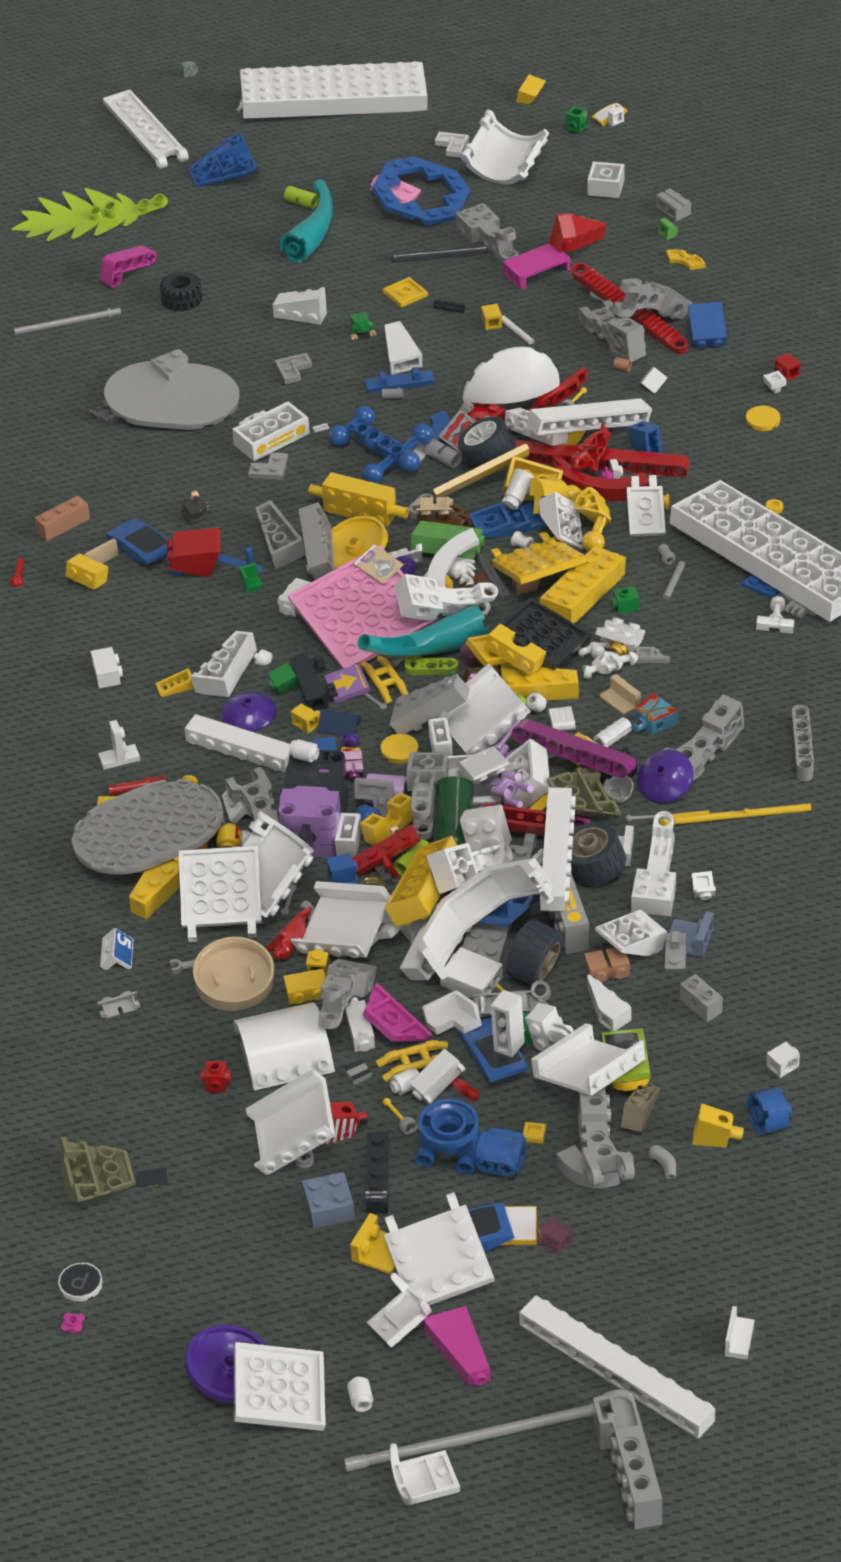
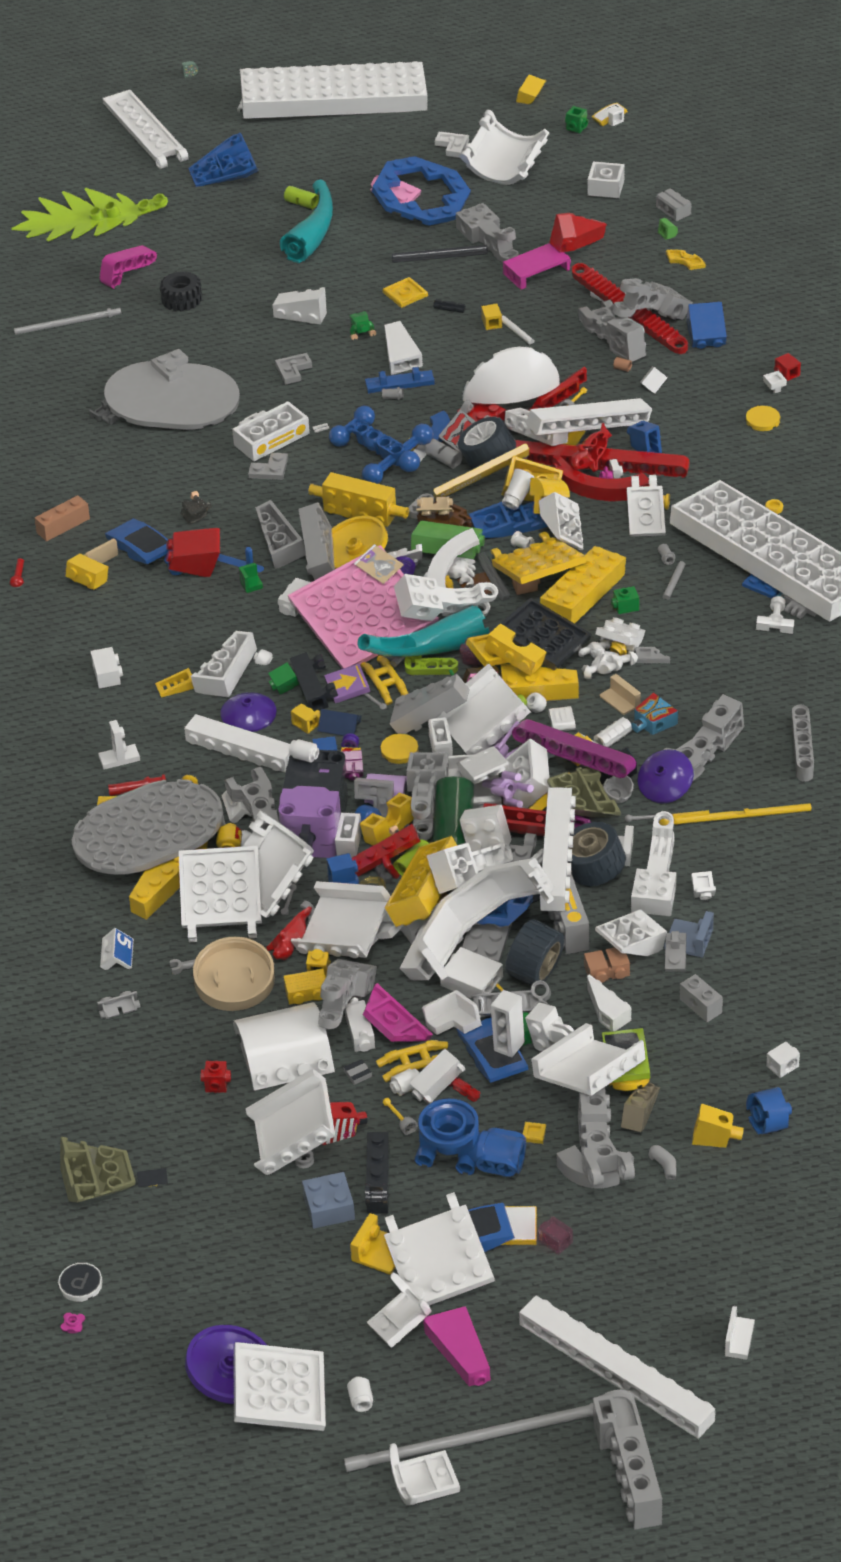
(595, 509): yellow piece -> none

